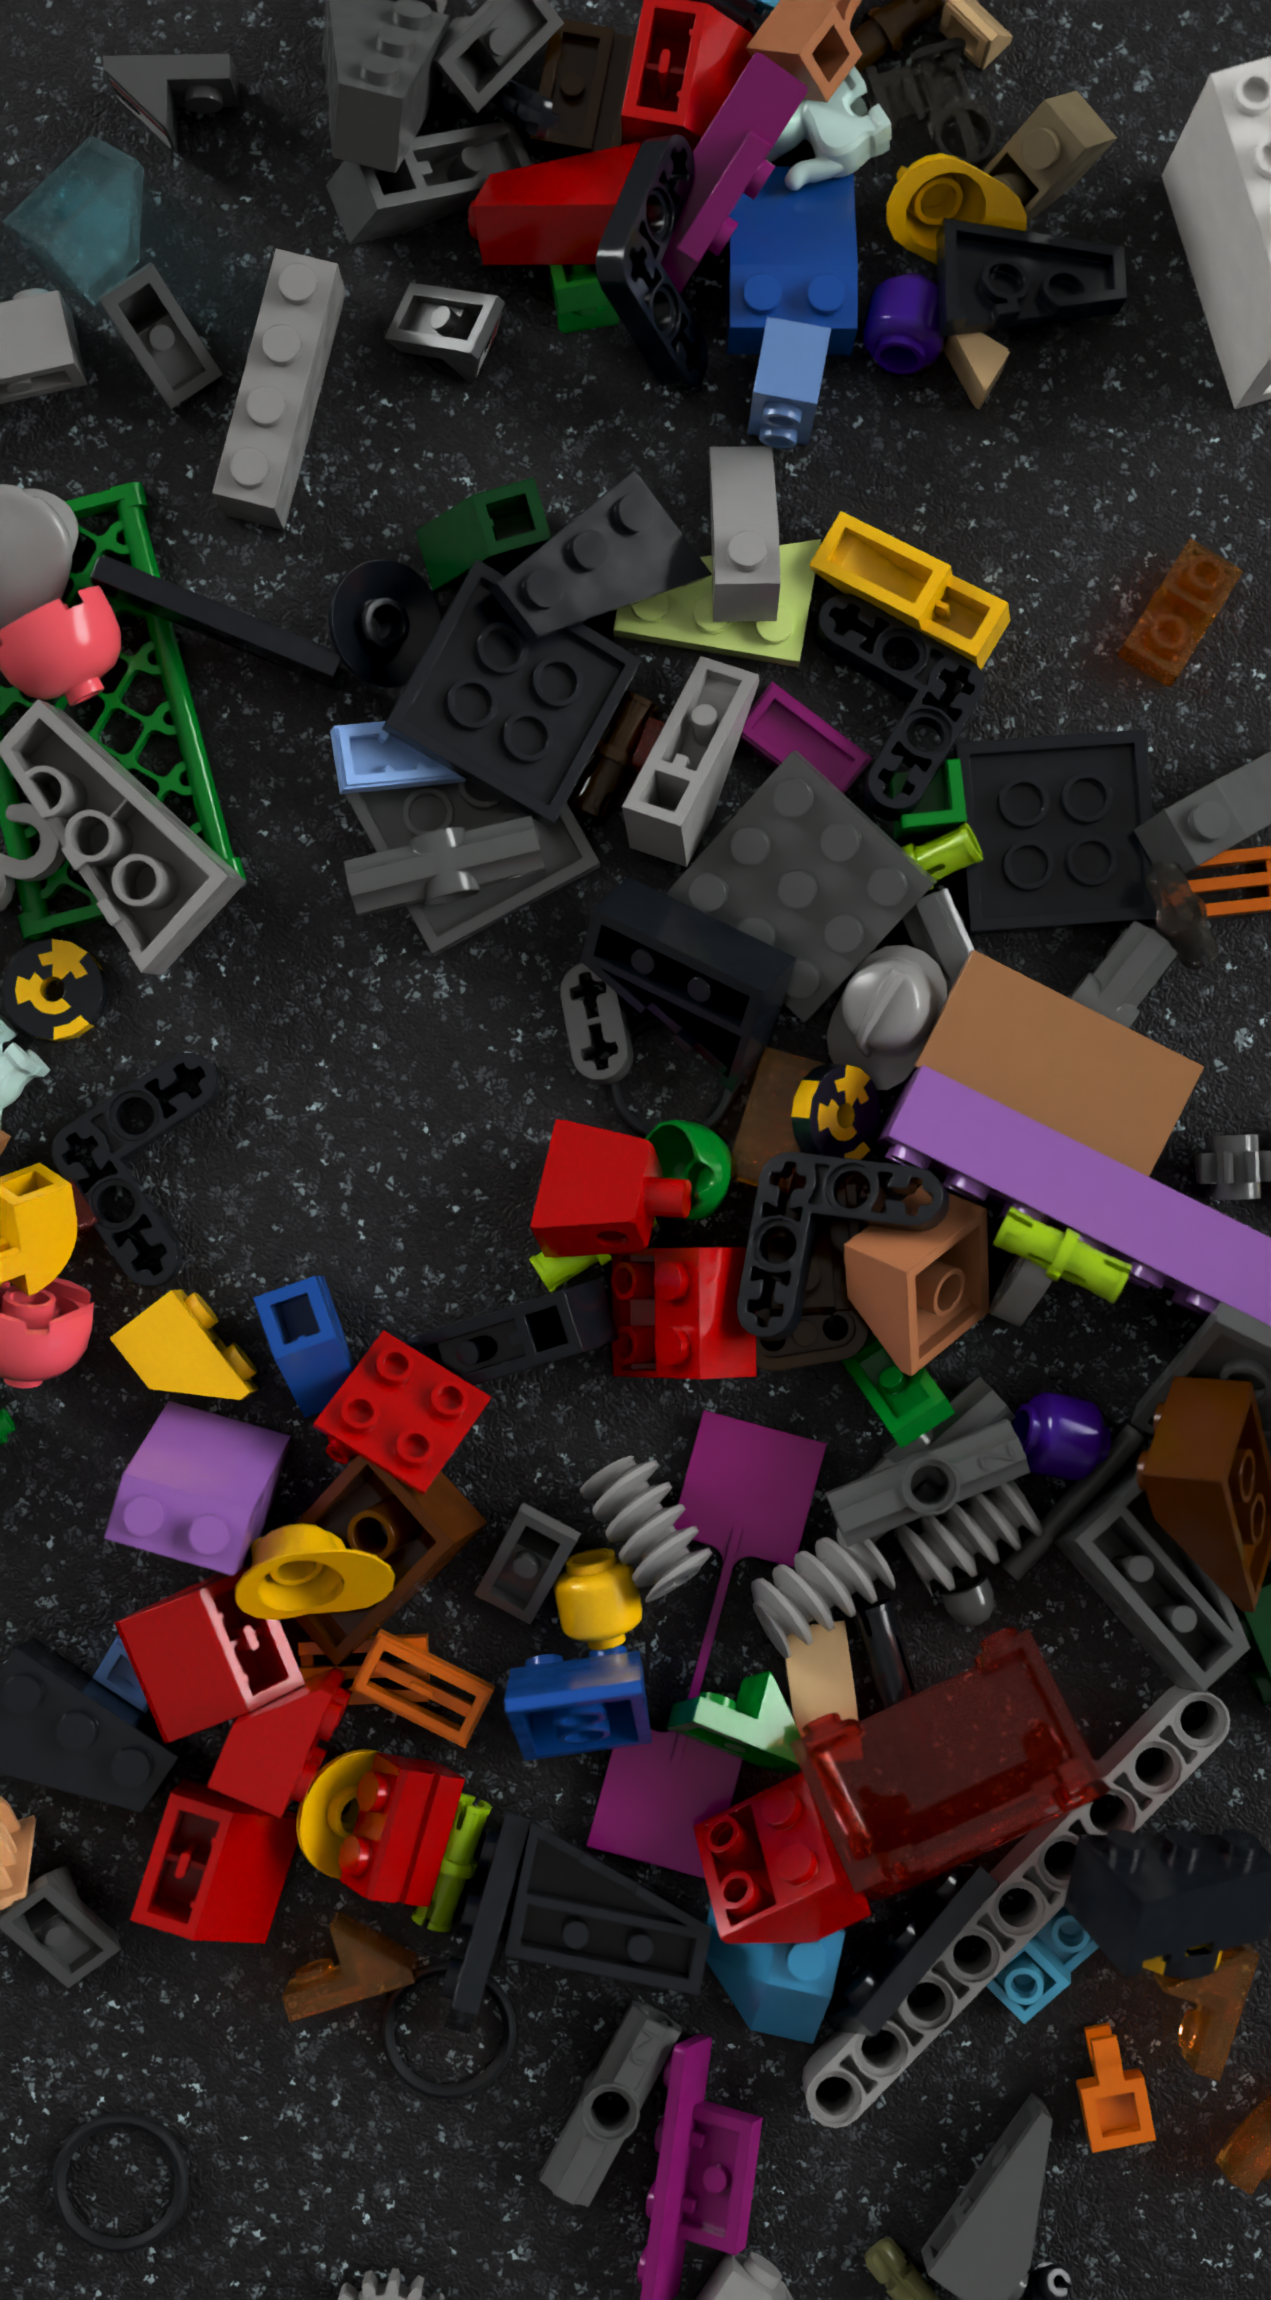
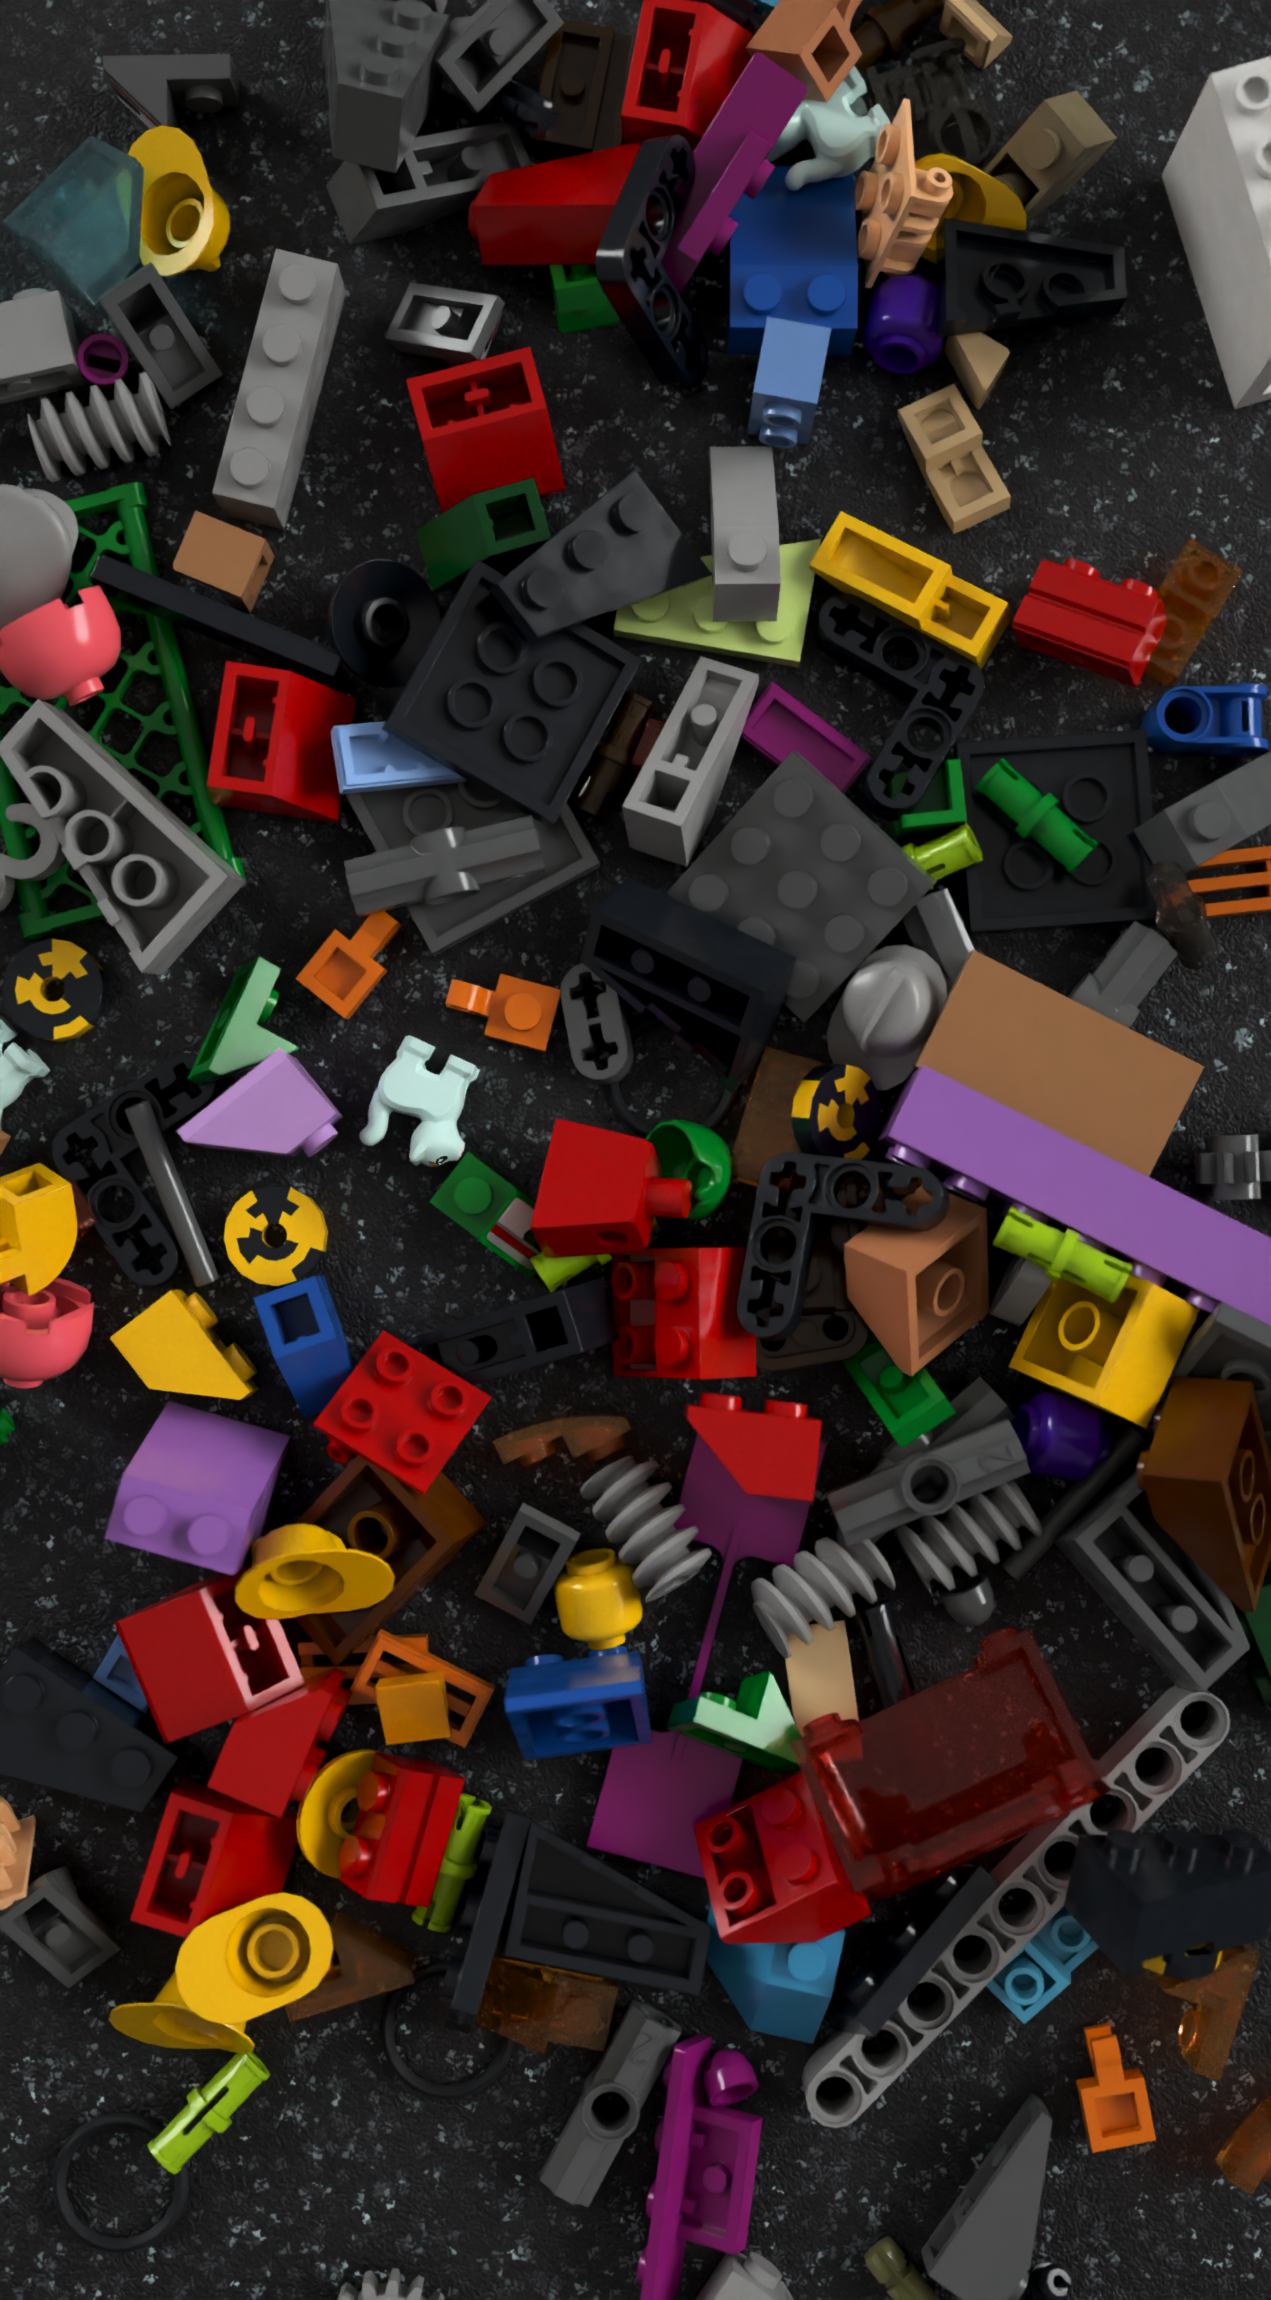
(98, 428): none -> light grey piece
(106, 350): none -> magenta hinge
(172, 1193): none -> dark grey bar
(173, 2025): none -> yellow piece
(177, 2142): none -> lime pin
(181, 214): none -> yellow piece
(224, 559): none -> medium nougat panel
(235, 1038): none -> slope
(247, 1229): none -> yellow piece
(254, 1958): none -> yellow piece
(268, 1112): none -> lavender slope
(276, 743): none -> red slope
(344, 969): none -> orange plate
(413, 1707): none -> light orange slope
(432, 1097): none -> light aqua animal
(486, 427): none -> red slope
(490, 1211): none -> green slope
(516, 1012): none -> orange plate
(547, 2005): none -> clear orange slope
(583, 1432): none -> clear orange slope
(728, 2078): none -> magenta hinge
(763, 1450): none -> red slope
(898, 202): none -> light nougat hinge
(952, 459): none -> tan slope
(1036, 815): none -> green pin
(1090, 620): none -> red brick
(1106, 1351): none -> yellow brick
(1220, 721): none -> blue piece

